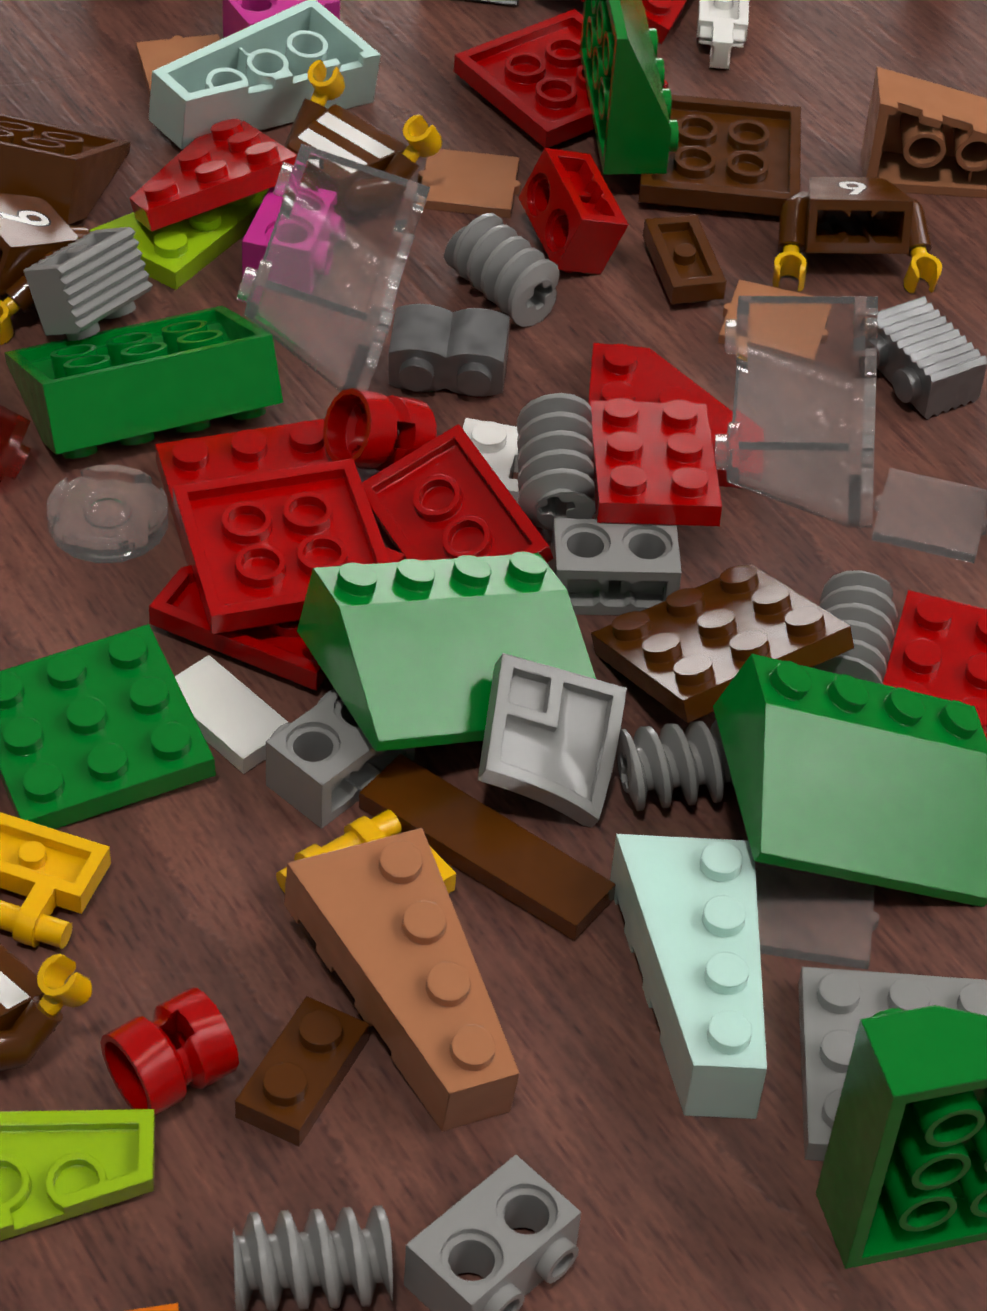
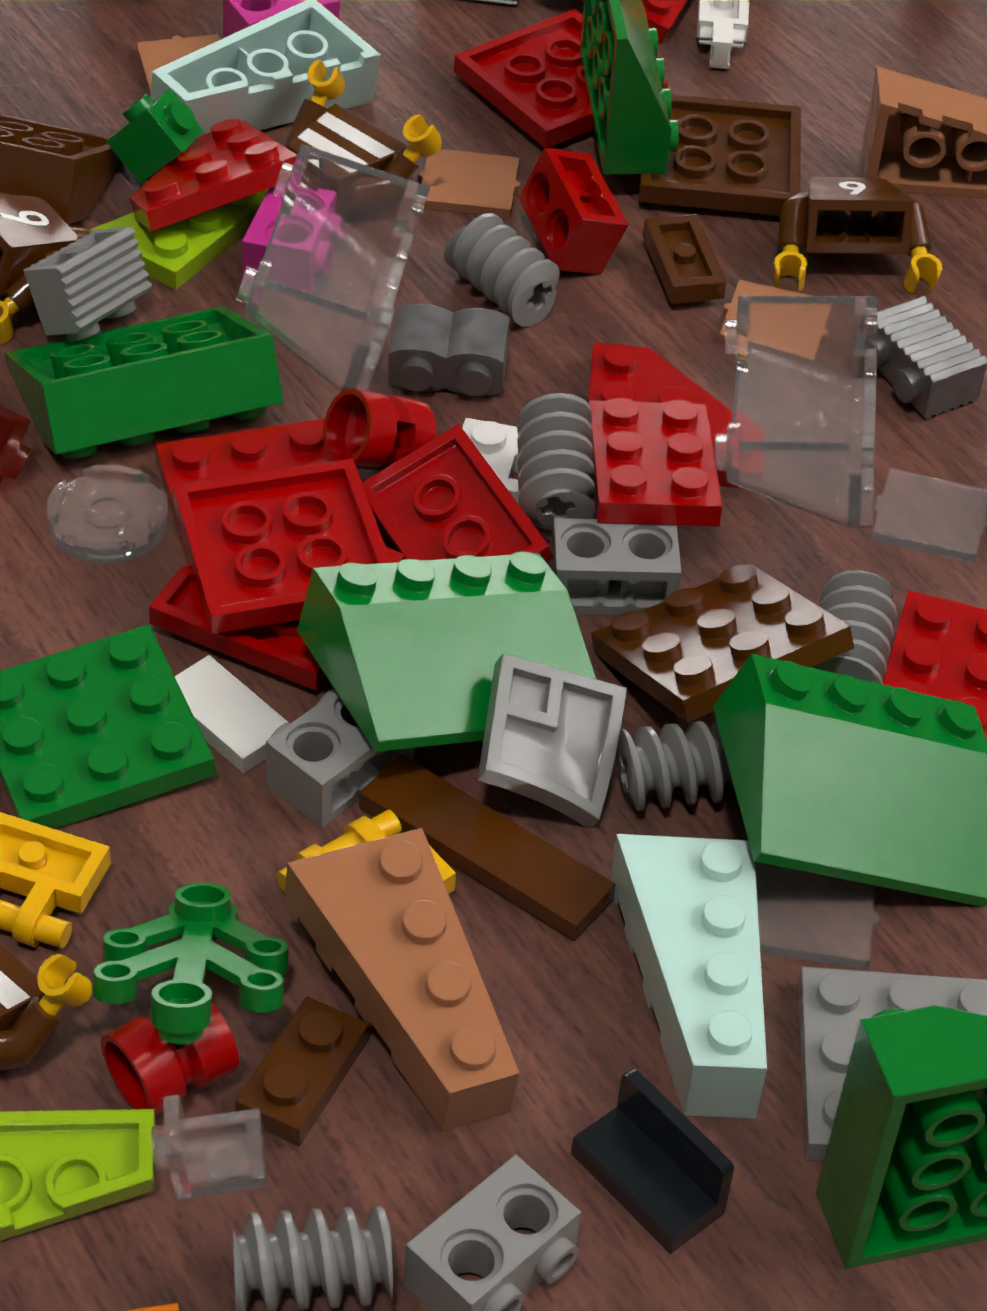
(154, 133): none -> green brick
(184, 1004): none -> green plant
(210, 1151): none -> clear bracket
(656, 1163): none -> black panel

